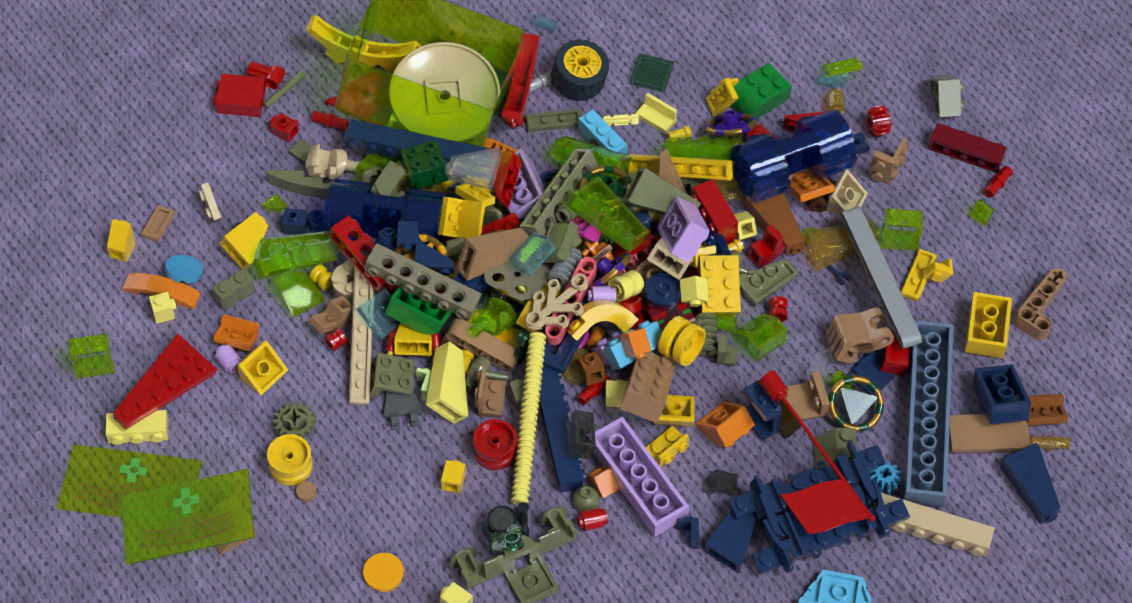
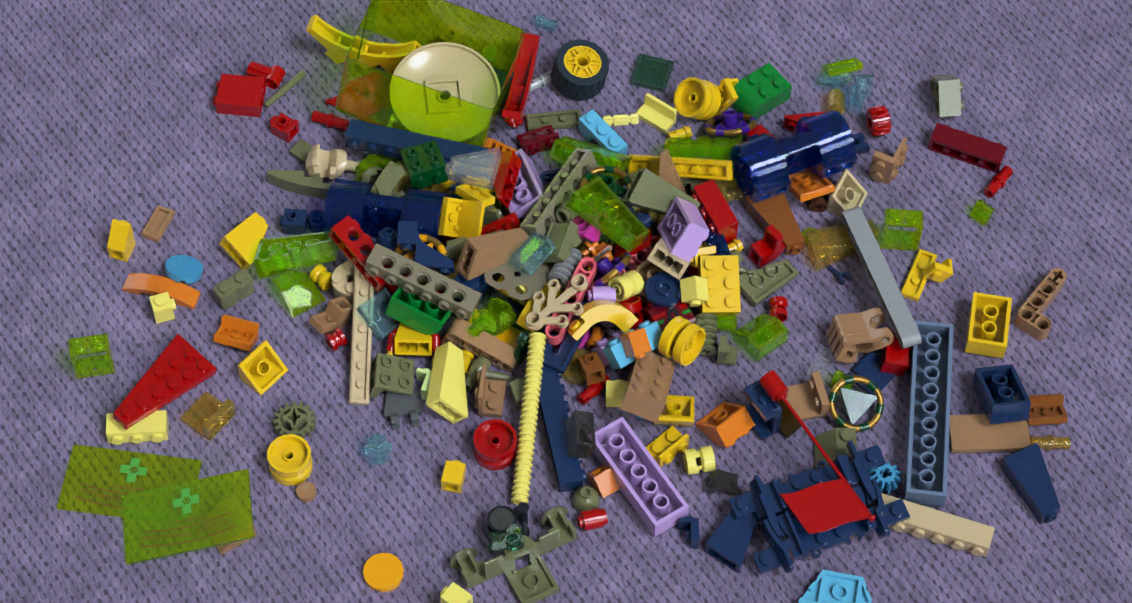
(206, 195): tan wing -> none
(209, 415): none -> clear yellow bracket
(227, 358): lavender brick -> none
(275, 203): clear neon green tile -> none
(378, 449): none -> clear light blue brick
(537, 140): none -> dark red bracket
(697, 98): none -> yellow wheel
(706, 460): none -> light yellow wheel
(746, 225): light yellow brick -> none
(860, 90): none -> clear light blue bracket

